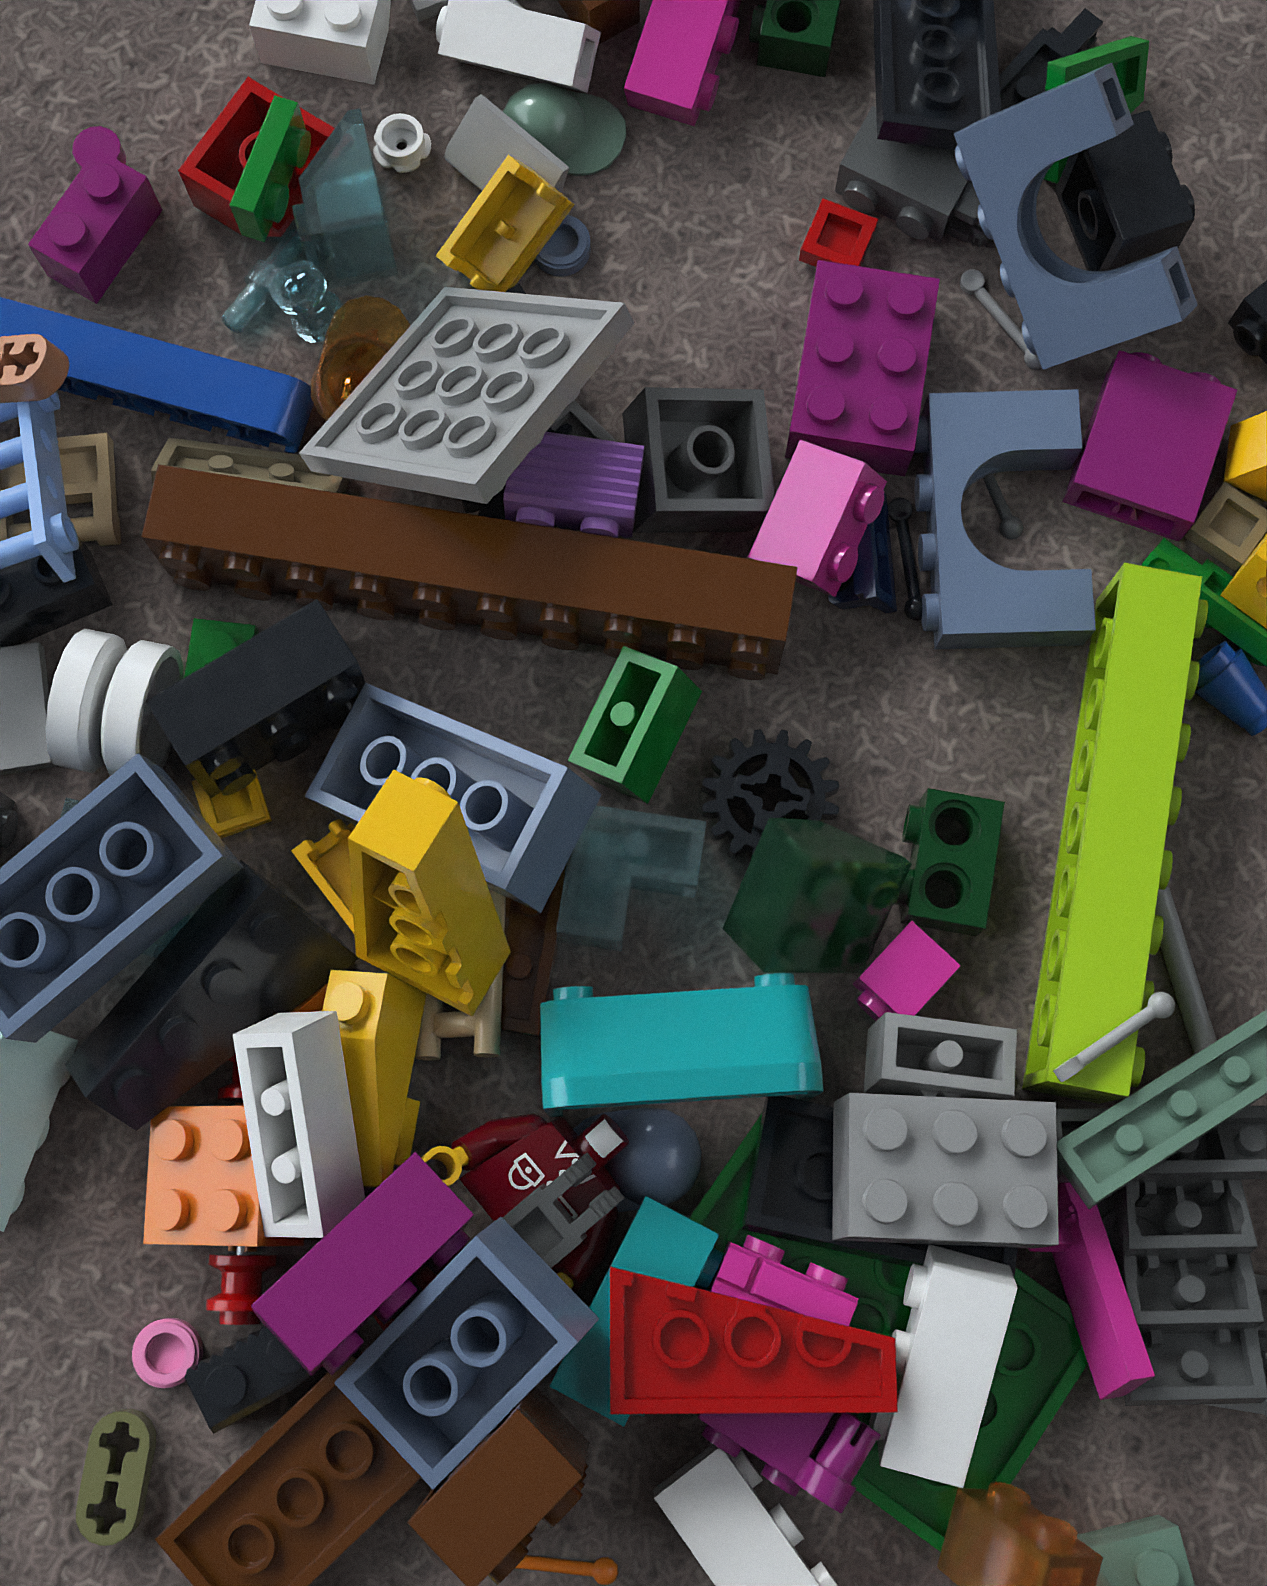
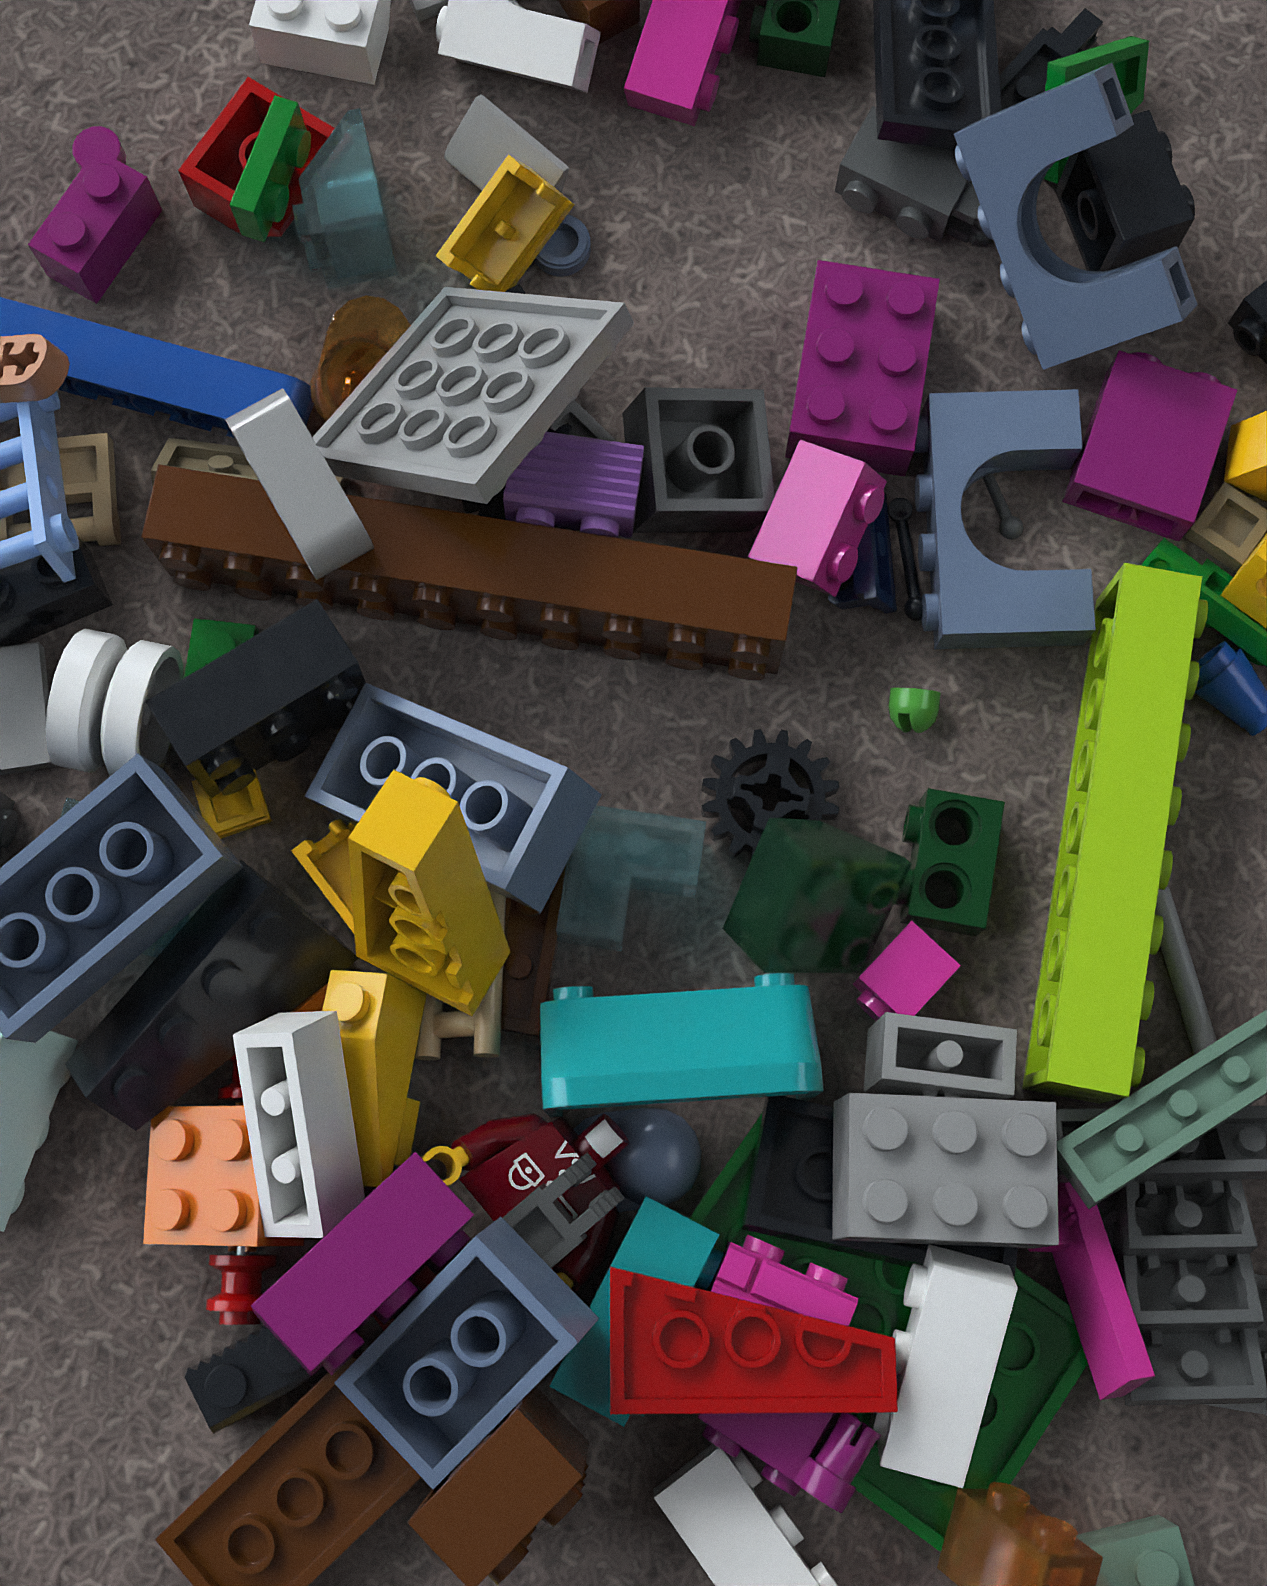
(100, 1474): olive beam -> none
(166, 1352): bright pink tile -> none
(292, 286): clear light blue piece -> none
(300, 483): none -> light grey beam
(399, 129): white plate -> none
(572, 125): sand green cap -> none
(603, 1570): orange hinge -> none
(635, 724): green brick -> none
(838, 235): red plate -> none
(913, 708): none -> bright green hinge
(972, 283): light grey hinge -> none
(1160, 1006): light grey hinge -> none

